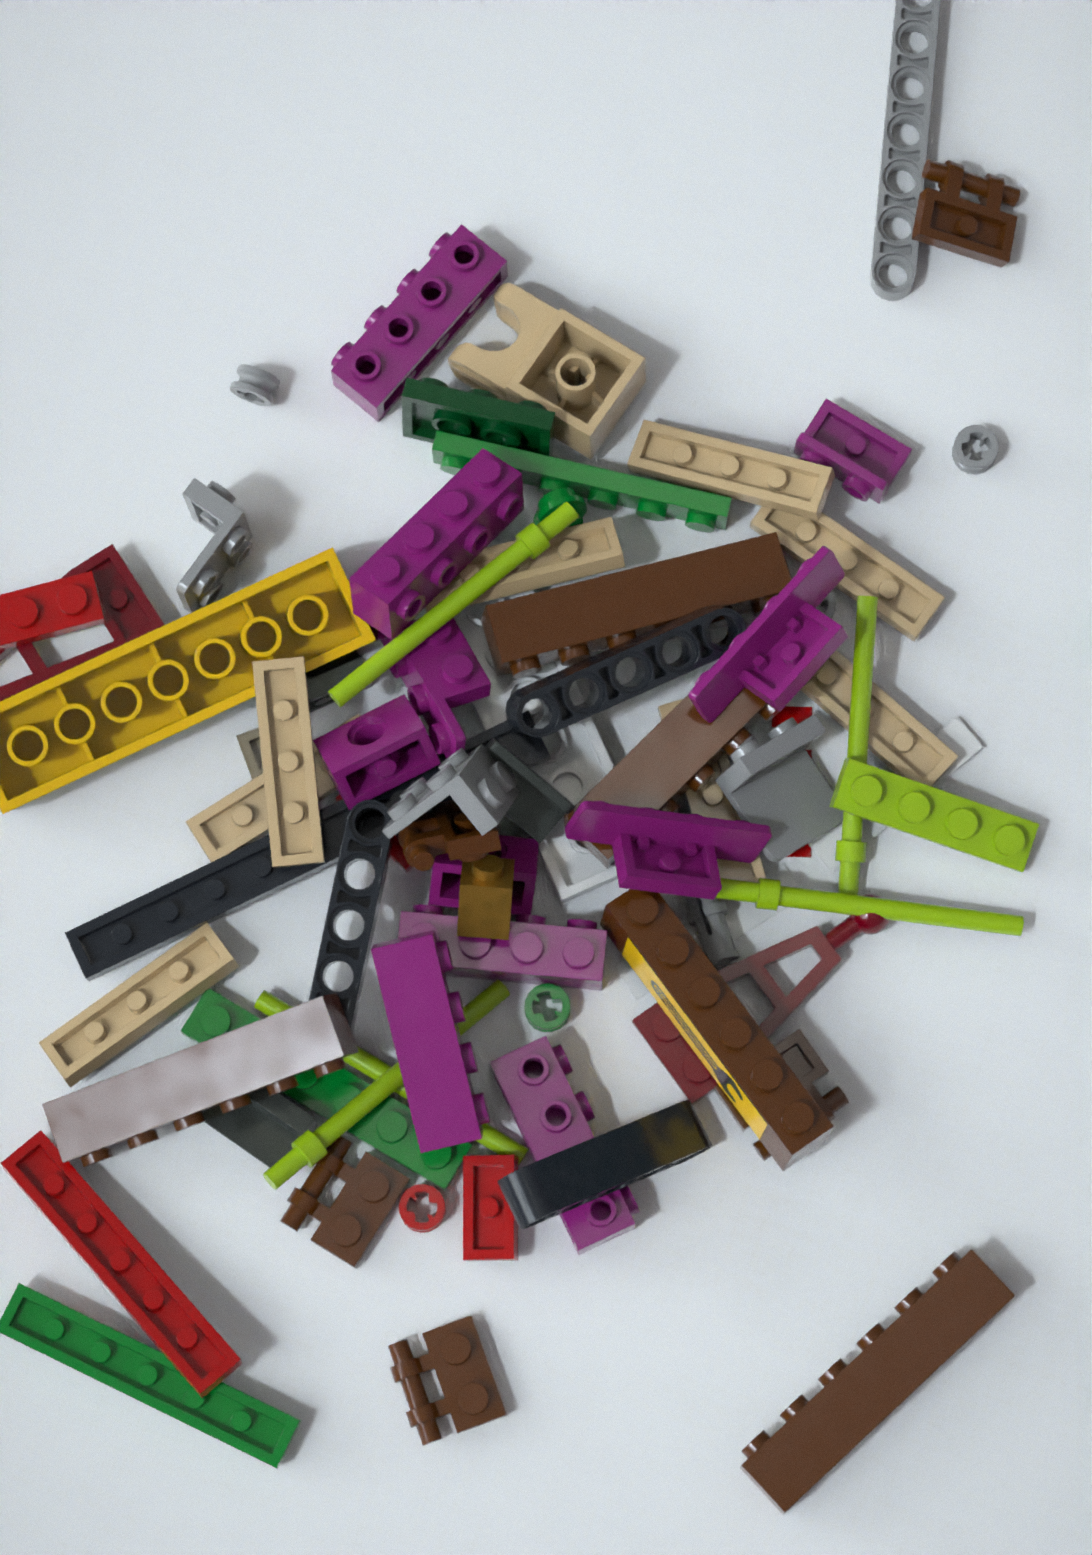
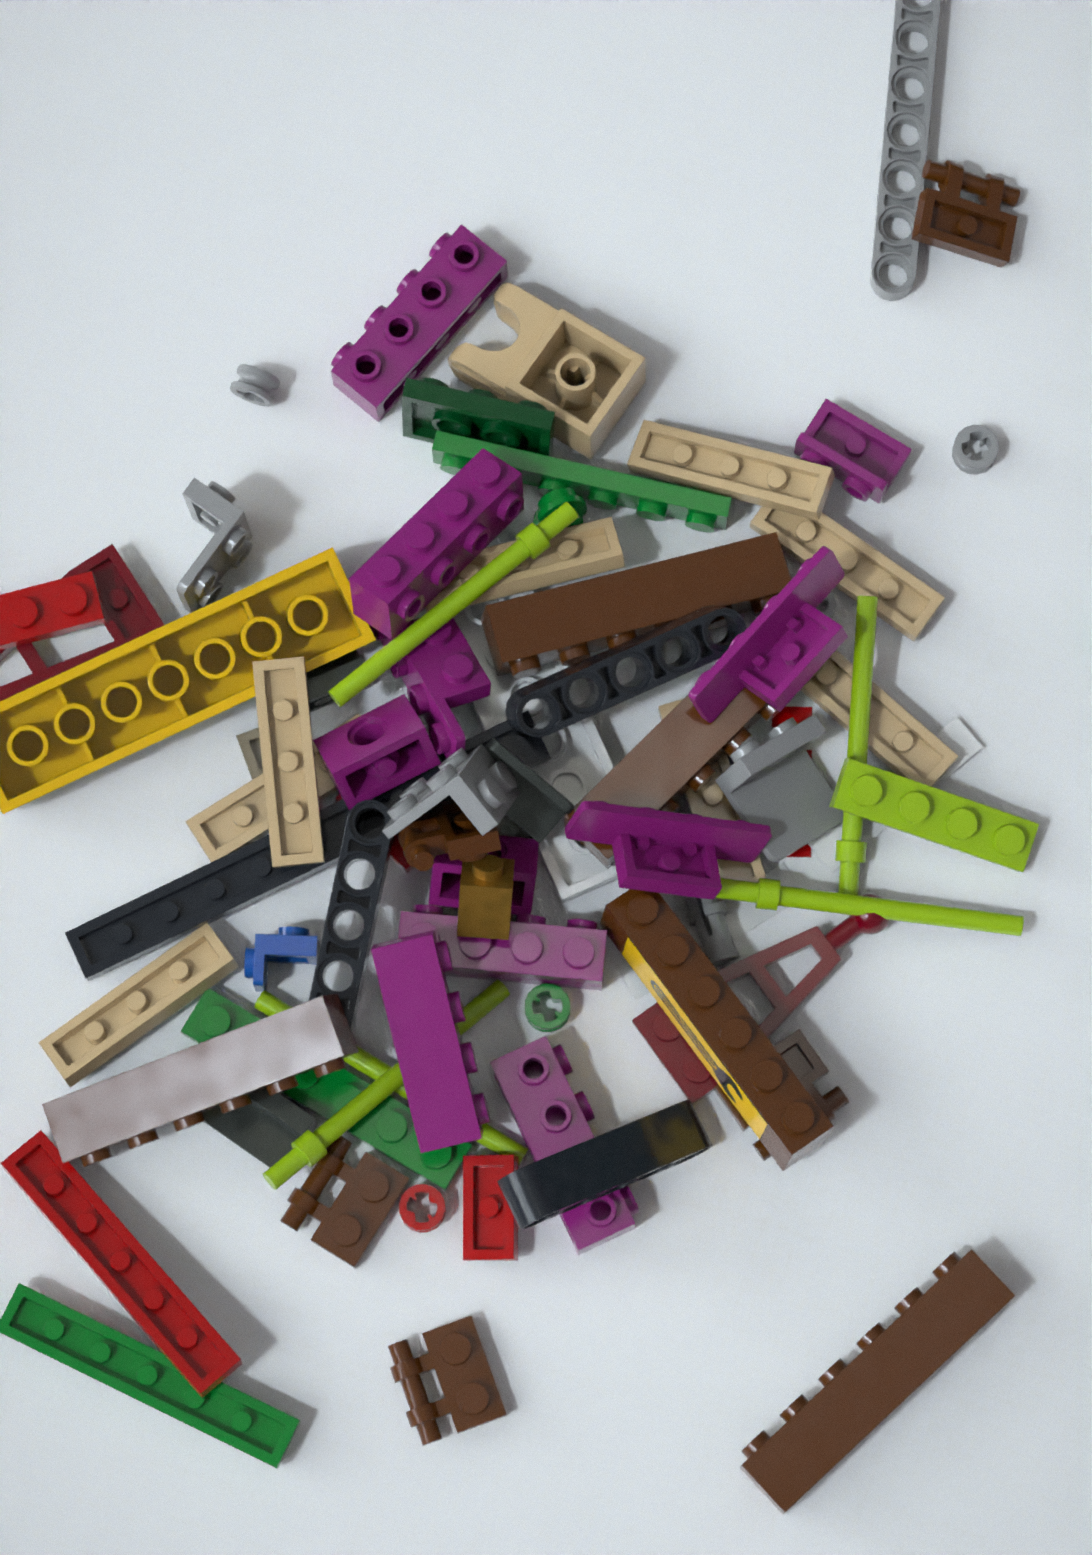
(288, 946): none -> blue bracket

